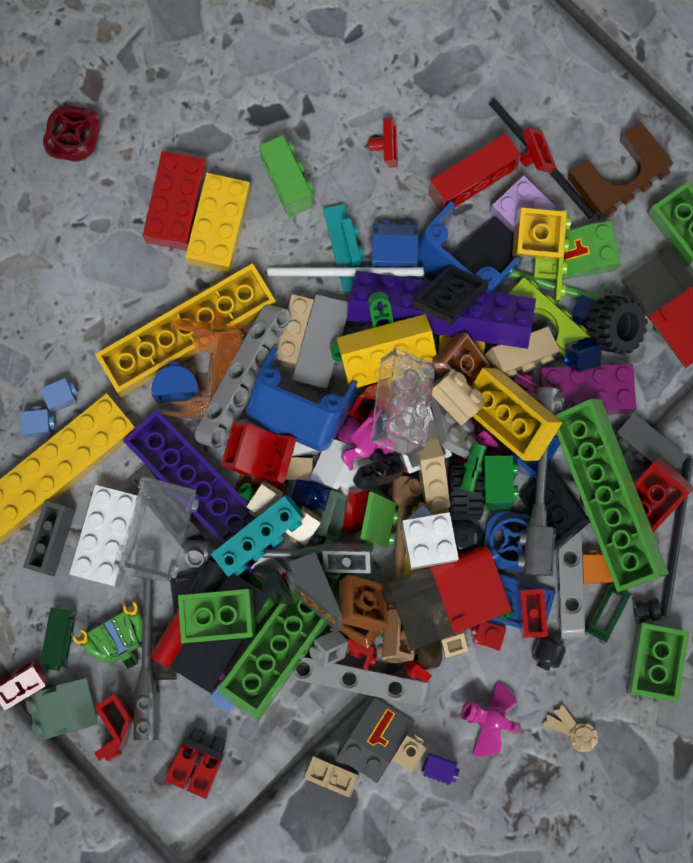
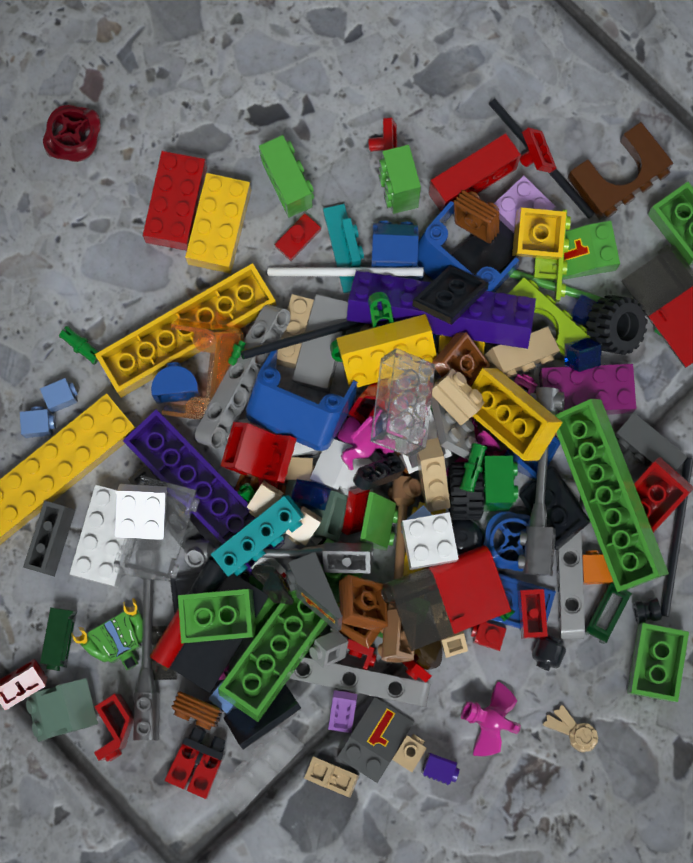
(79, 344): none -> green pin
(141, 511): none -> white brick
(188, 706): none -> dark orange brick
(237, 348): none -> green piece
(248, 730): none -> black tile
(297, 237): none -> red tile
(300, 338): none -> black piece
(342, 711): none -> medium lavender tile
(399, 179): none -> bright green brick
(476, 216): none -> dark orange brick

